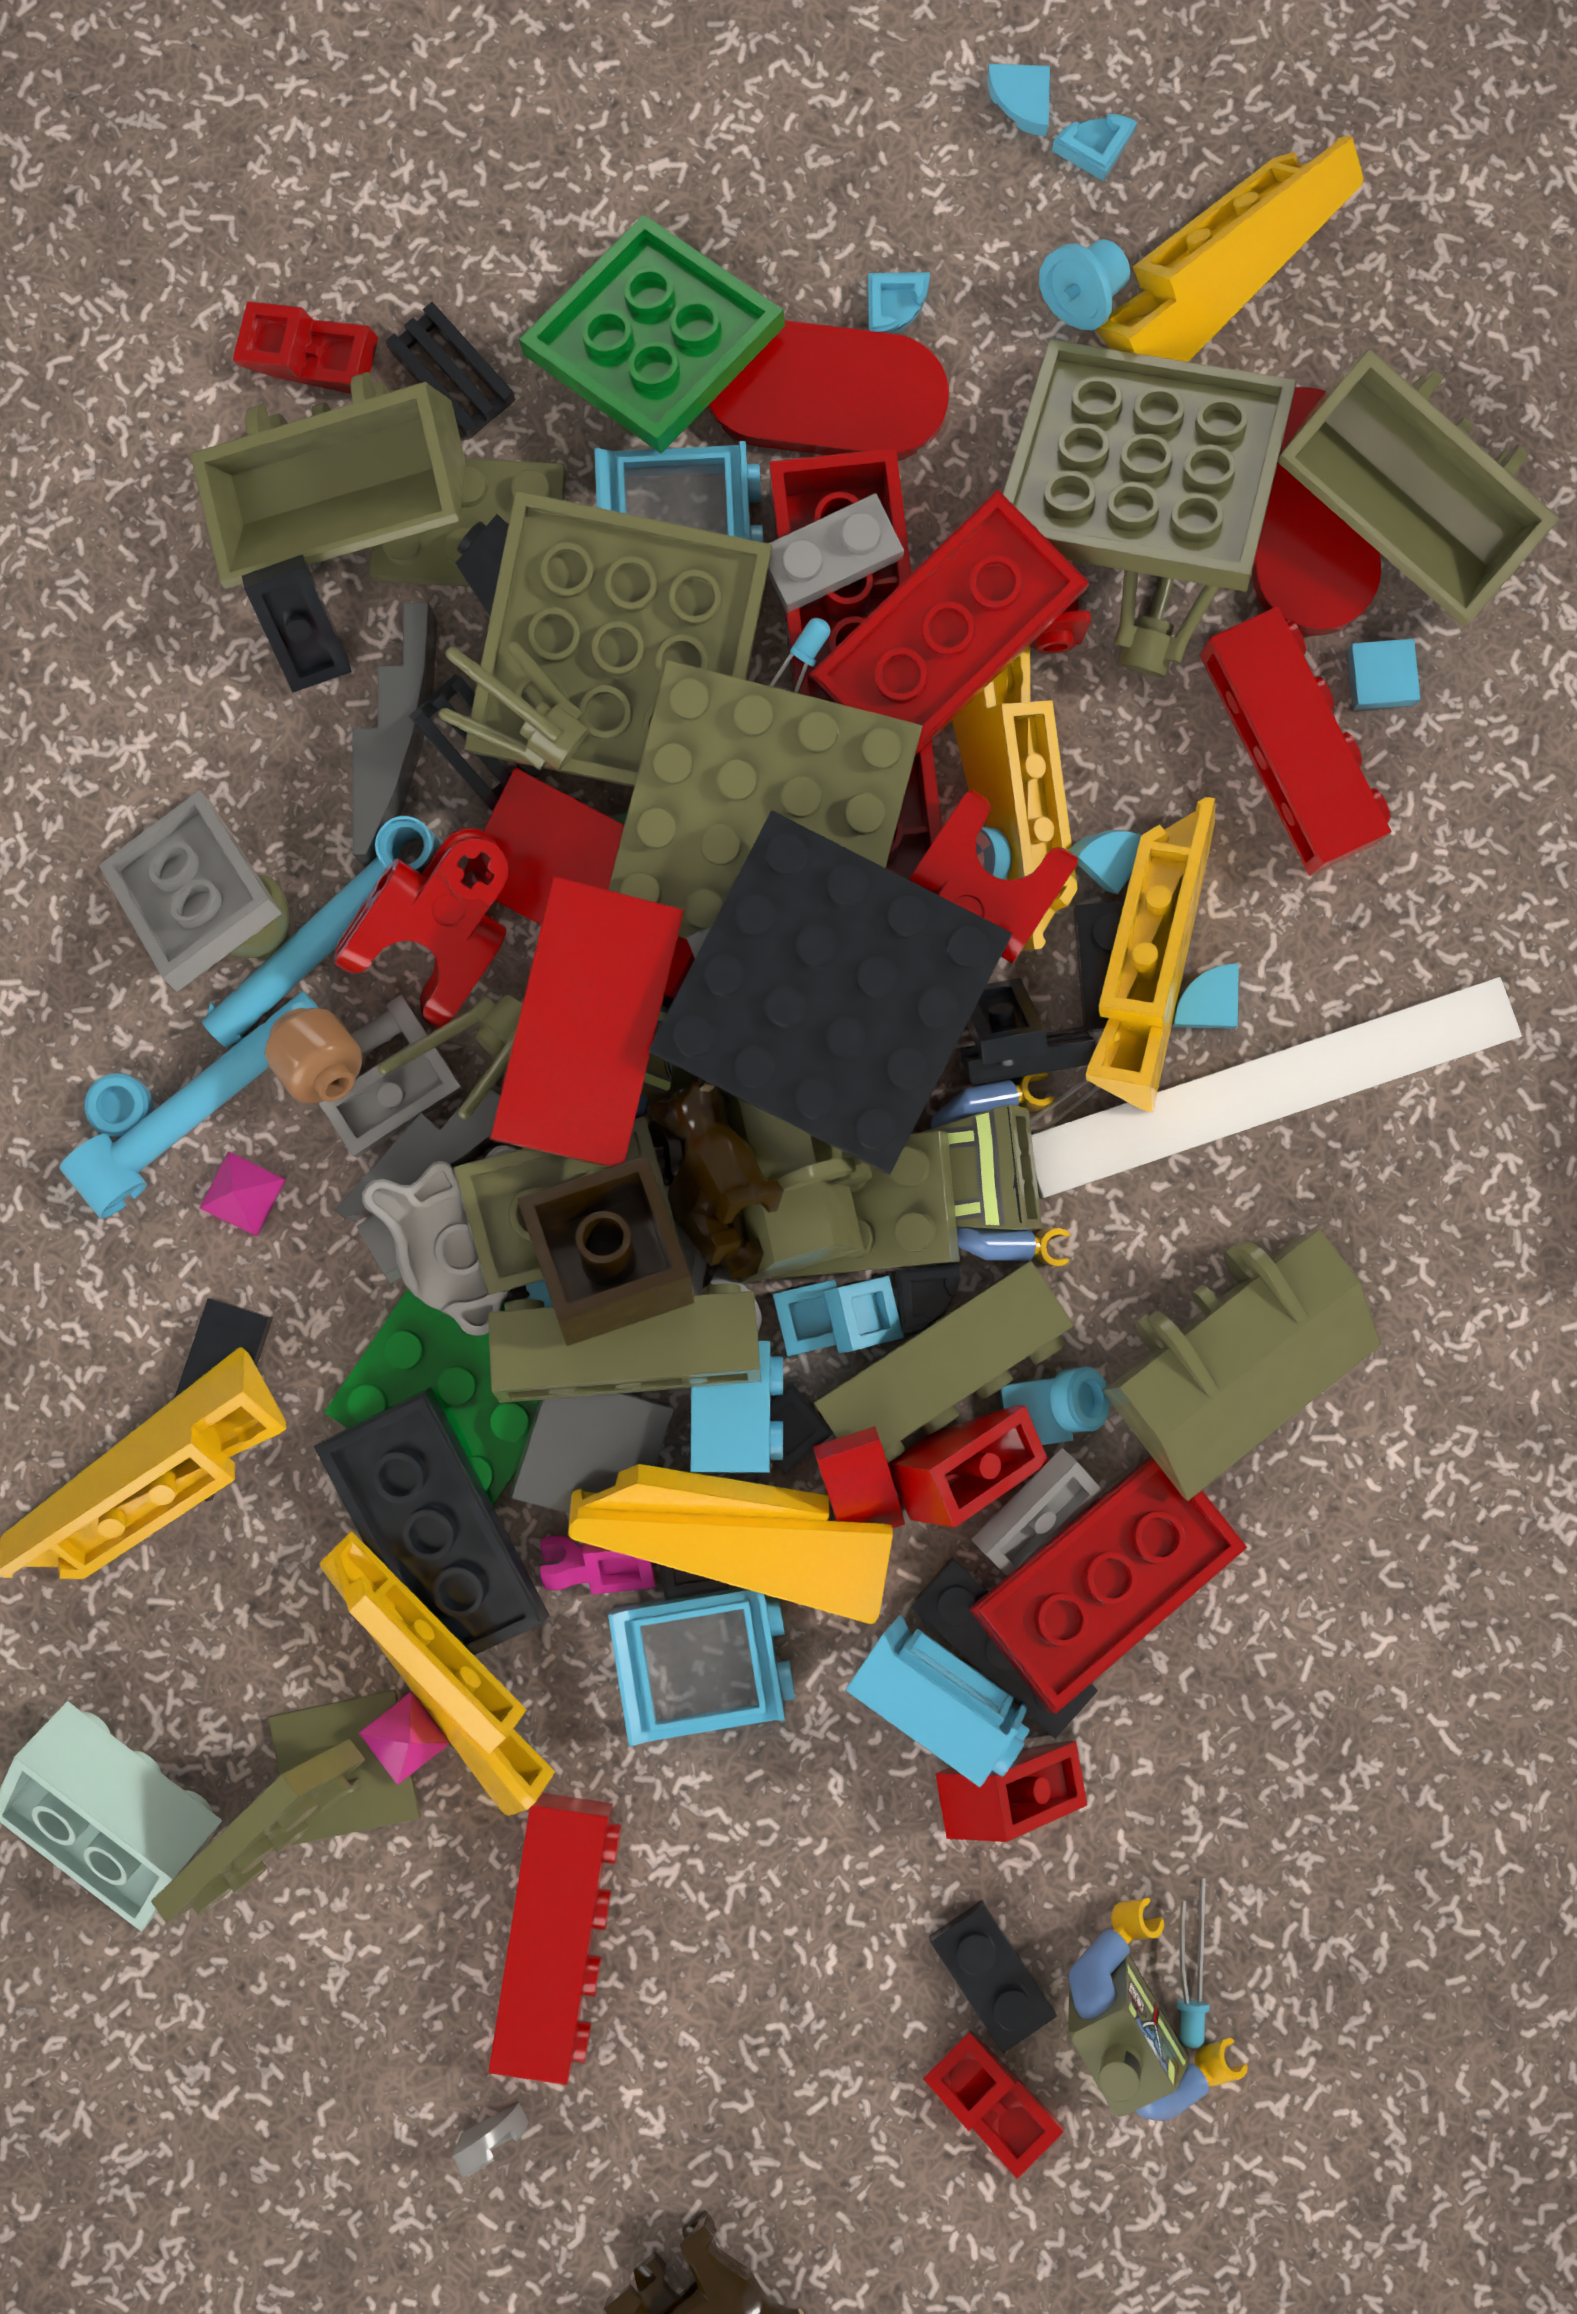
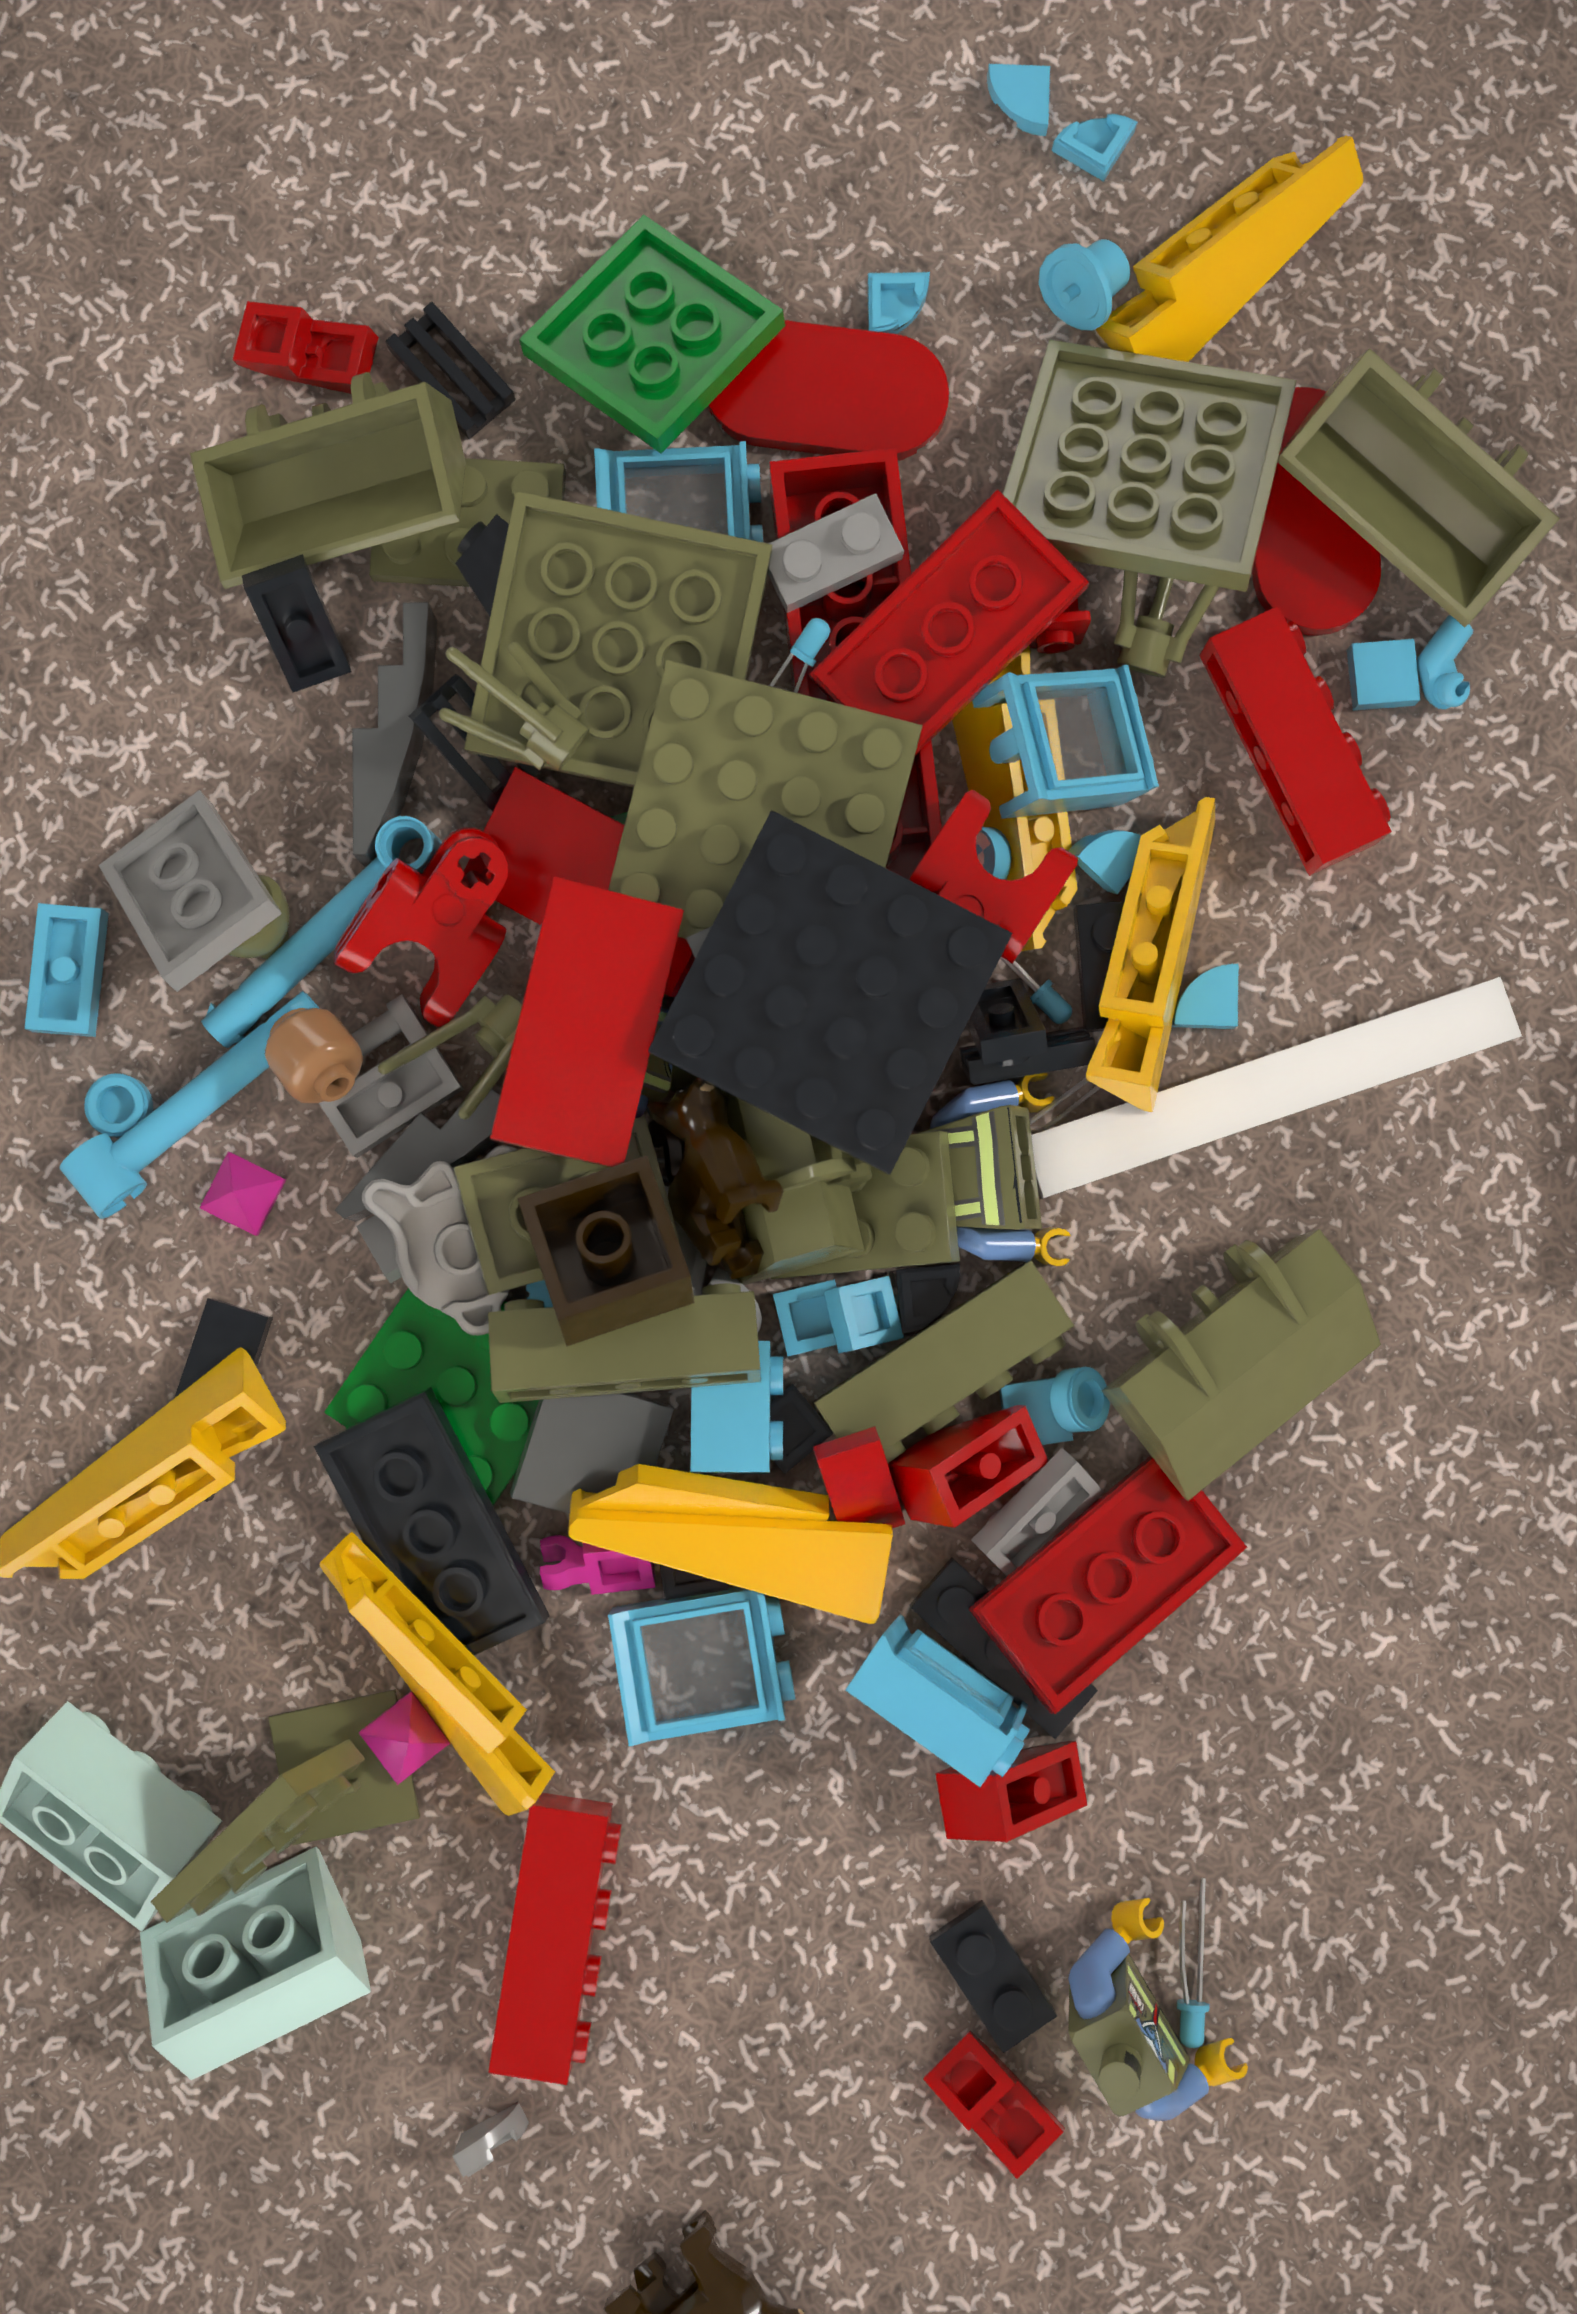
(66, 970): none -> medium azure plate
(251, 1966): none -> light aqua slope
(1045, 996): none -> medium azure piece
(1074, 738): none -> medium azure window
(1437, 668): none -> medium azure arm

